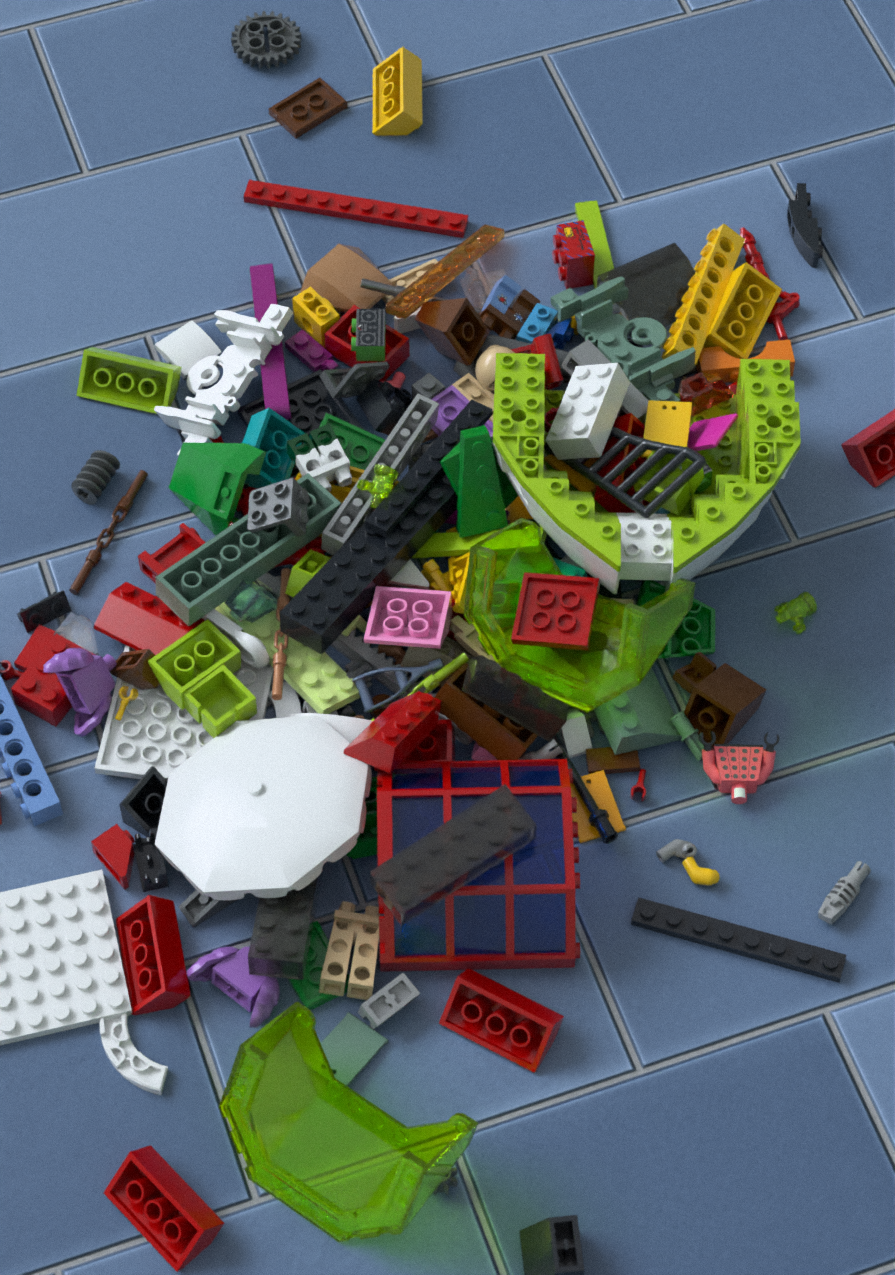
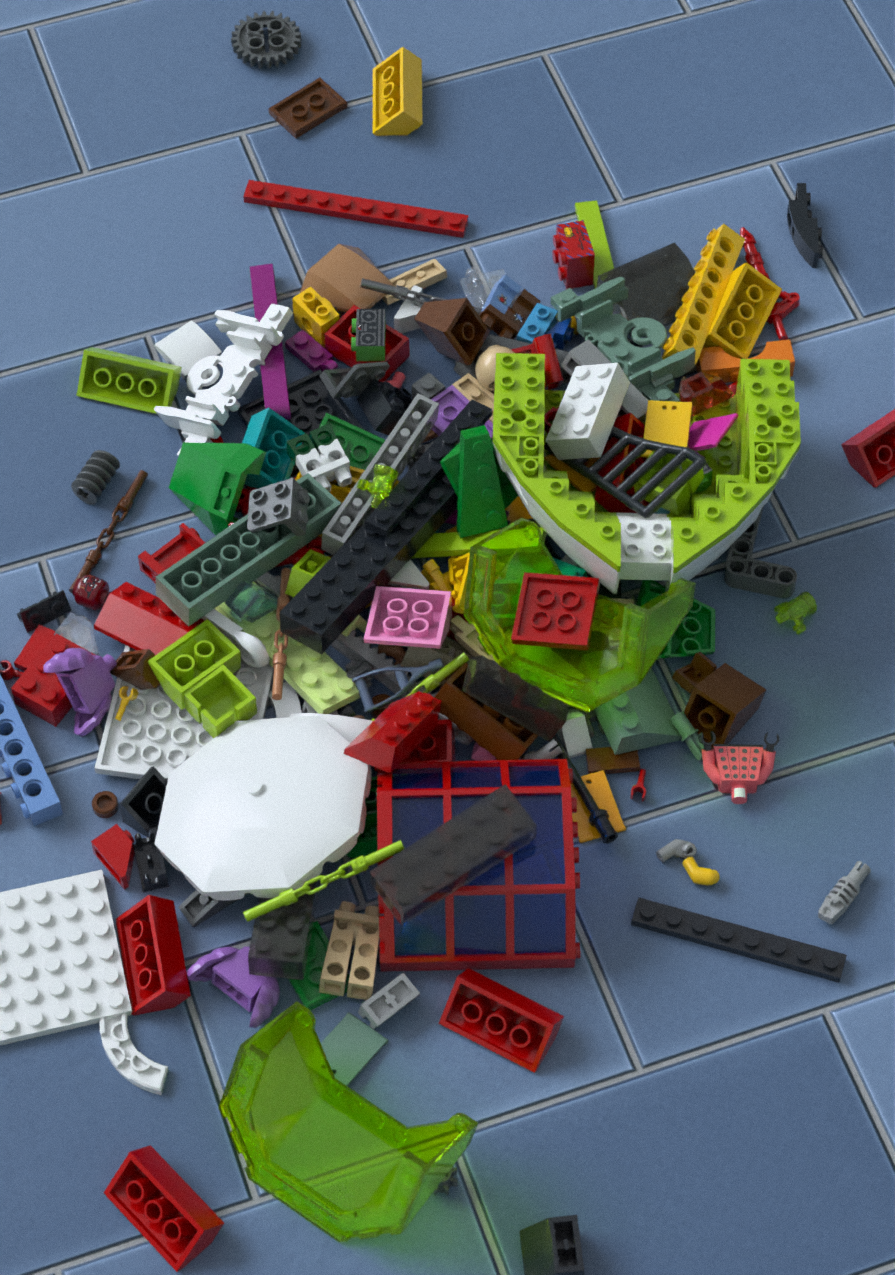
(91, 592): none -> dark red head
(105, 804): none -> reddish brown tile
(291, 896): none -> lime piece
(444, 271): clear orange plate -> none
(751, 569): none -> dark grey beam

